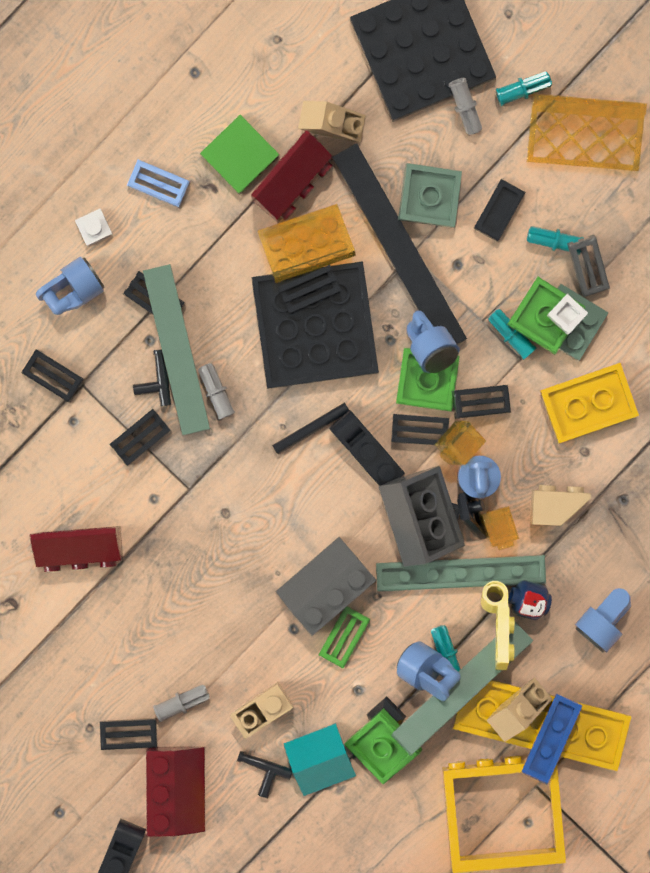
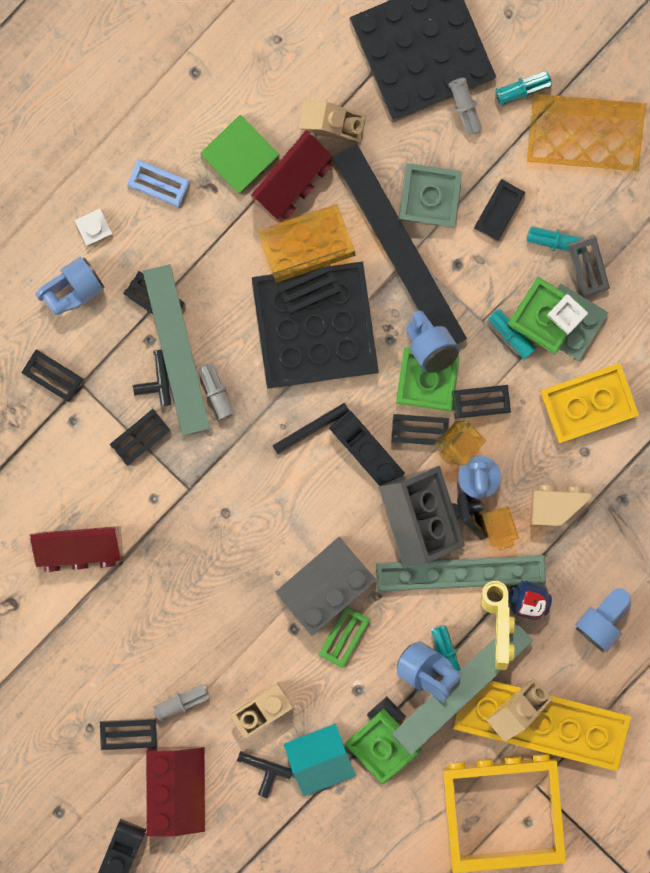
(551, 739): blue plate -> none

